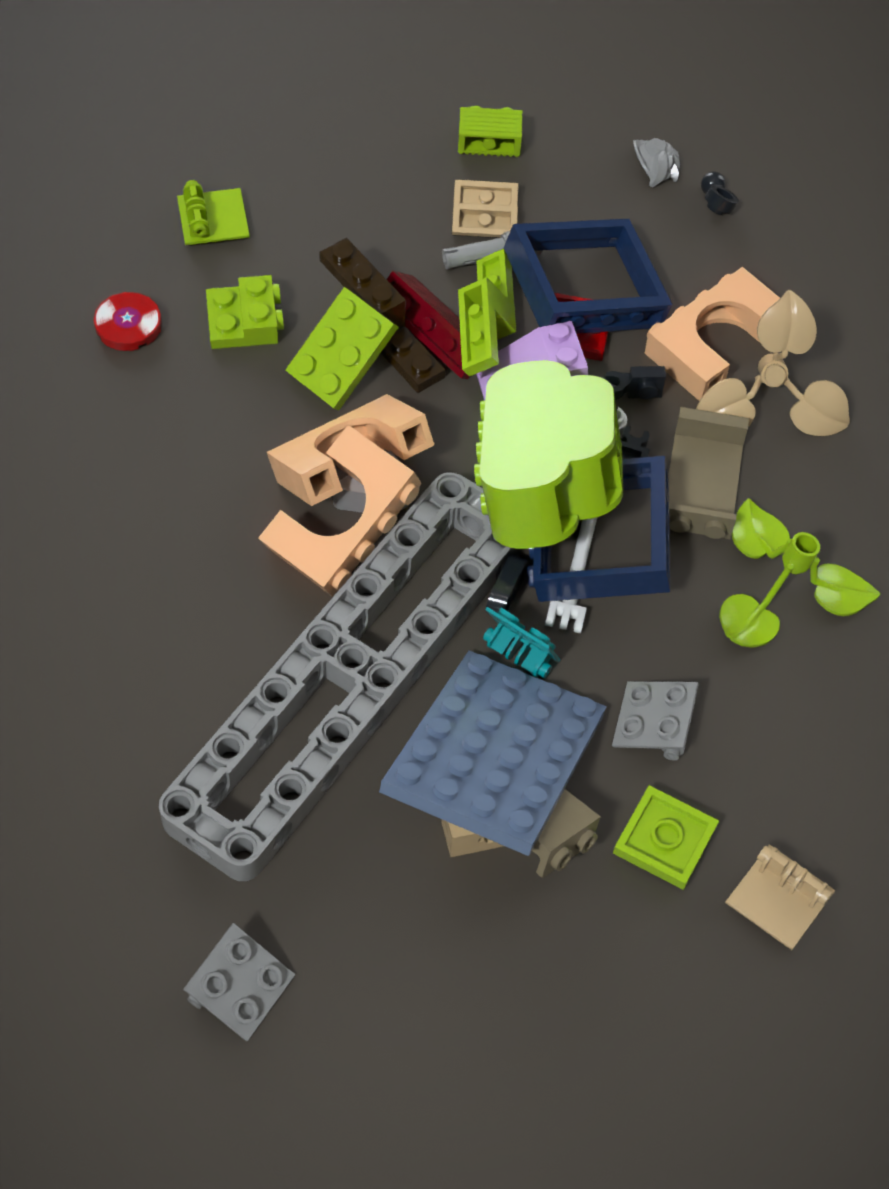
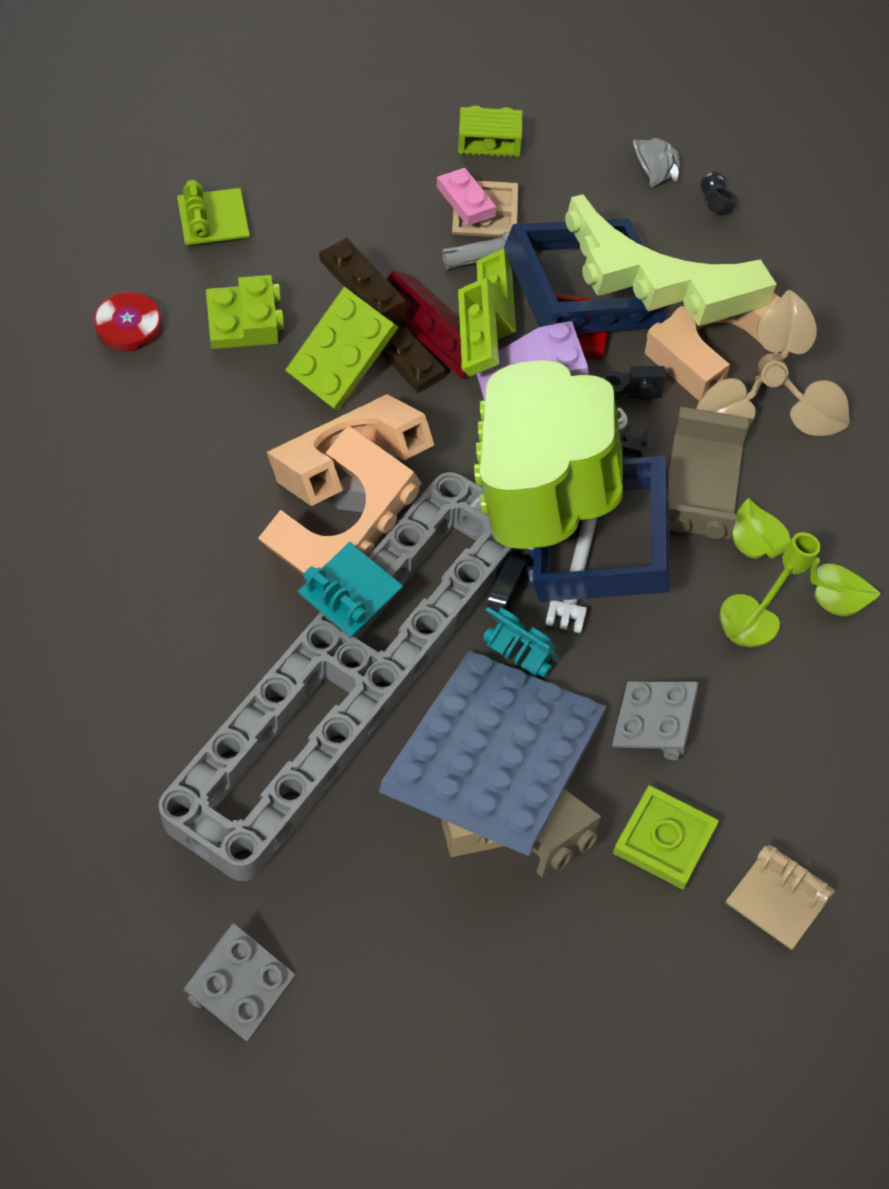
(349, 589): none -> teal hinge
(466, 196): none -> bright pink plate
(659, 280): none -> yellowish green arch

